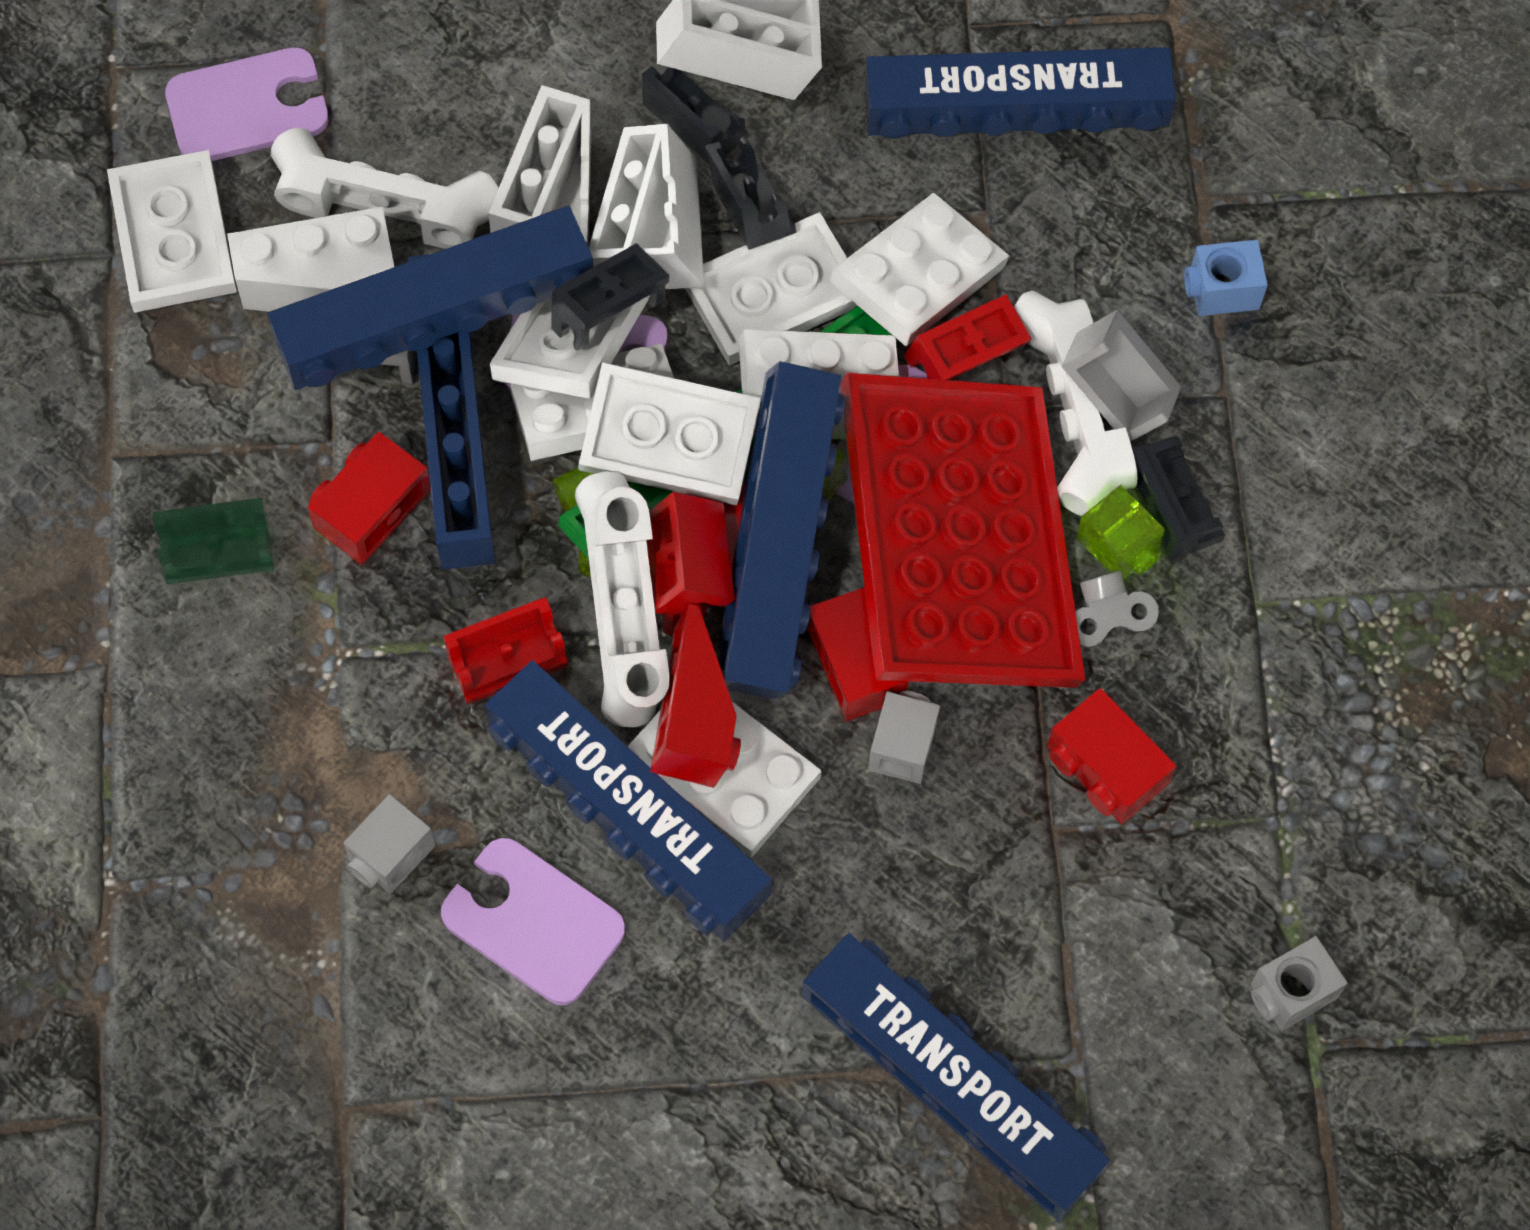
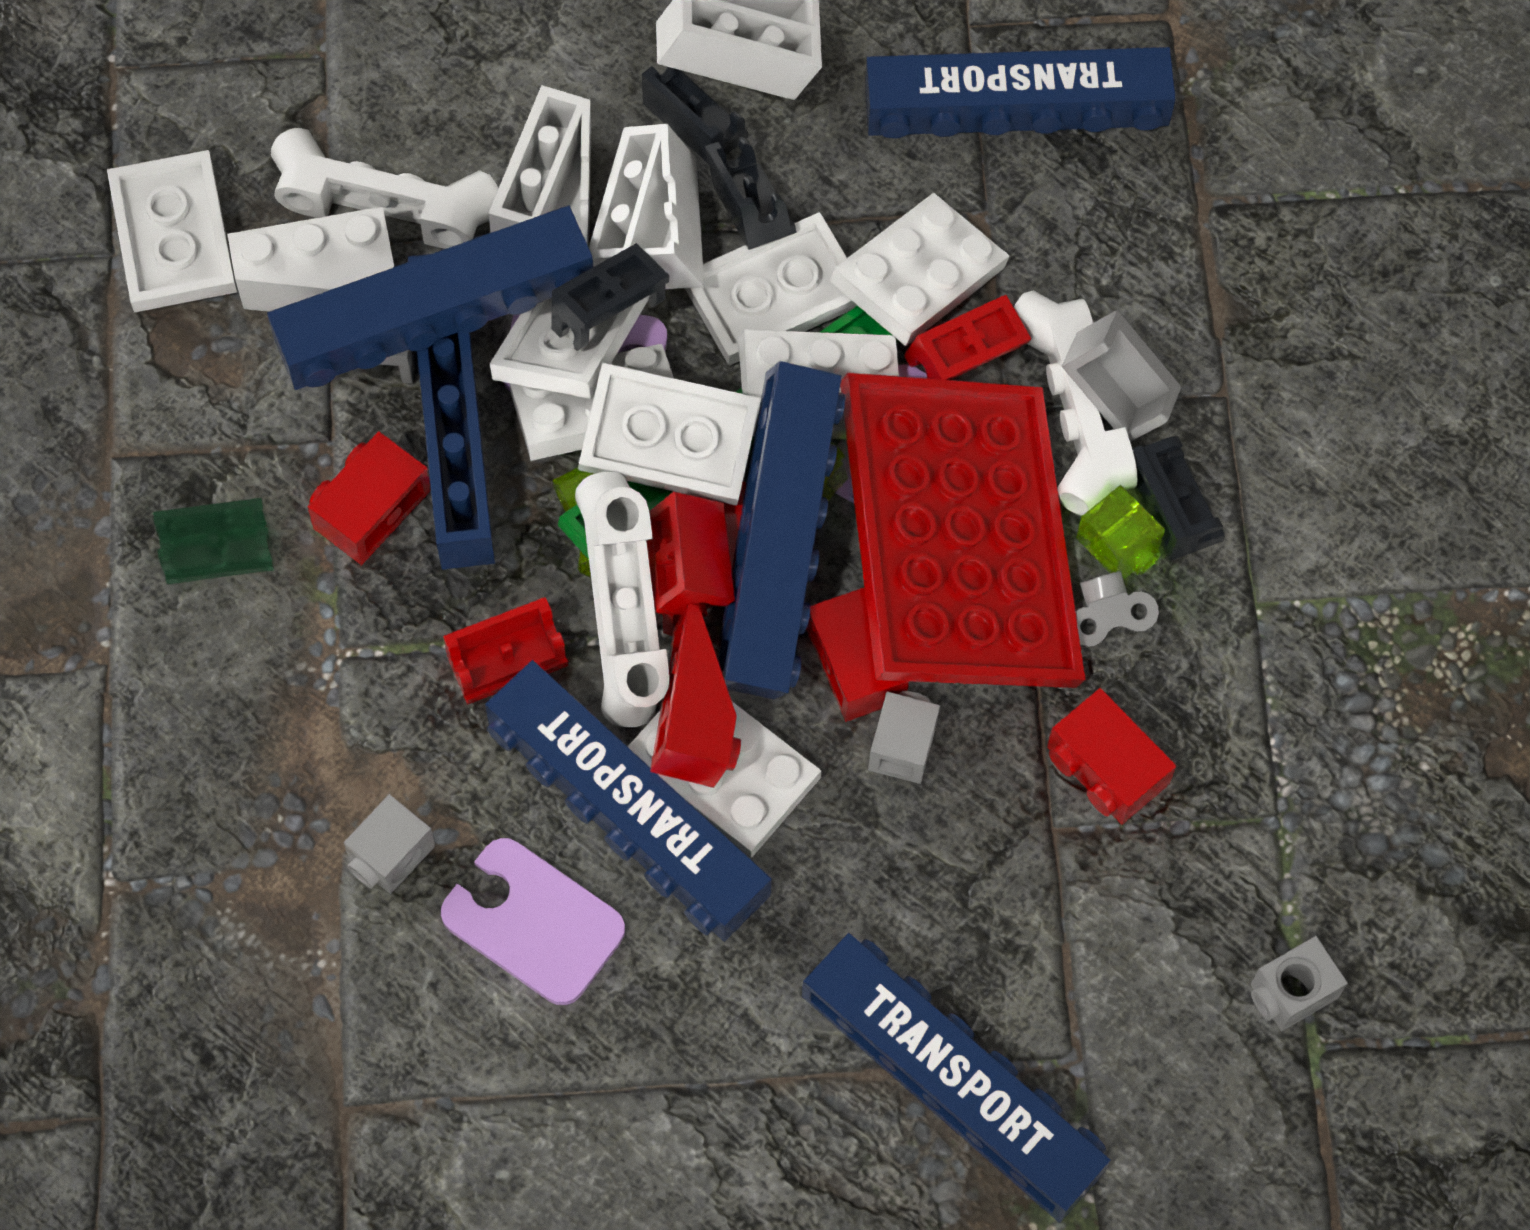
(236, 104): lavender piece -> none
(1236, 260): medium blue brick -> none

